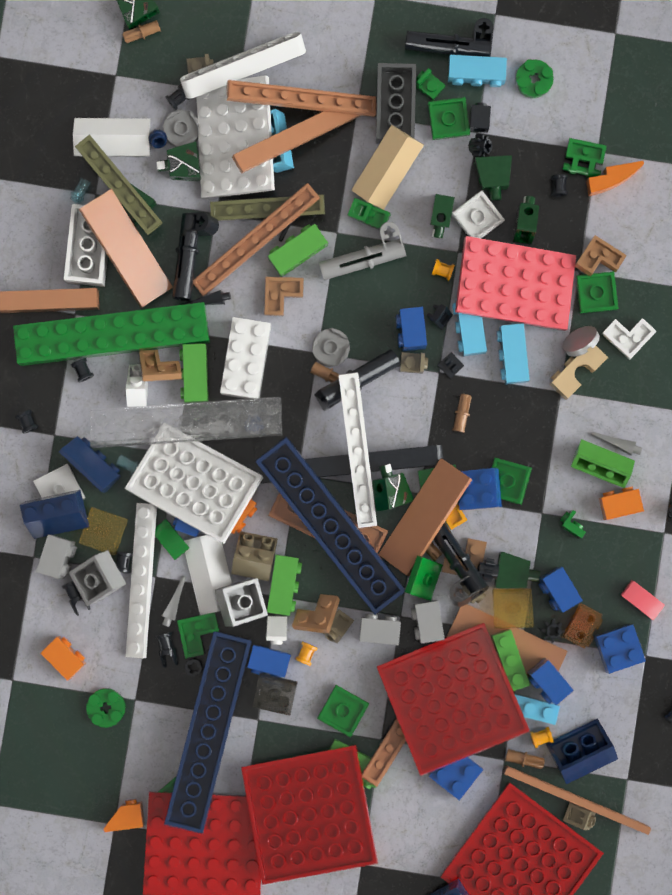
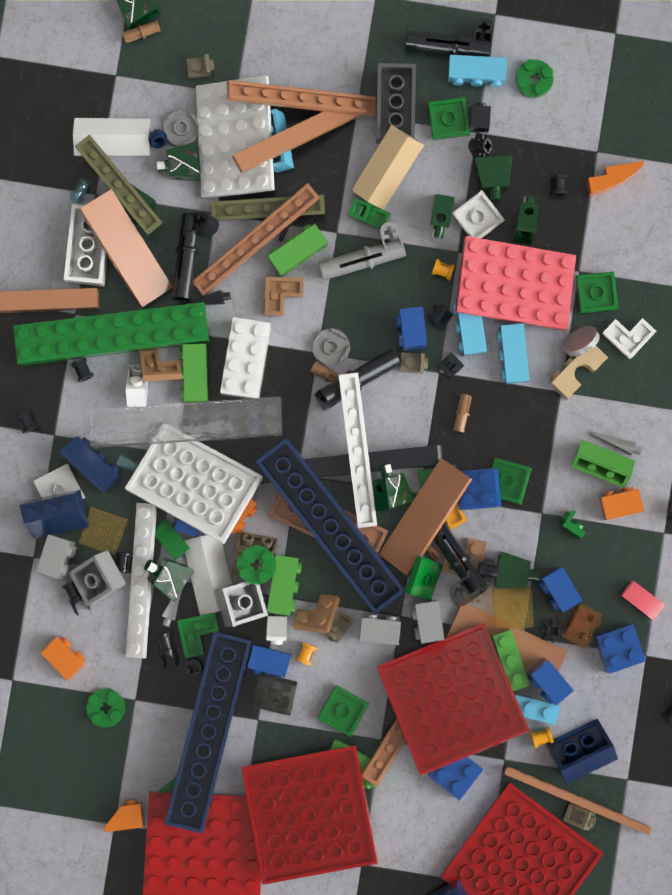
(168, 576): none -> torso
(171, 99): black piece -> none
(243, 65): white beam -> none
(247, 571): none -> green plate
(429, 84): green bracket -> none
(524, 759): medium nougat axle -> none
(585, 152): green plate -> none
(599, 252): medium nougat plate -> none

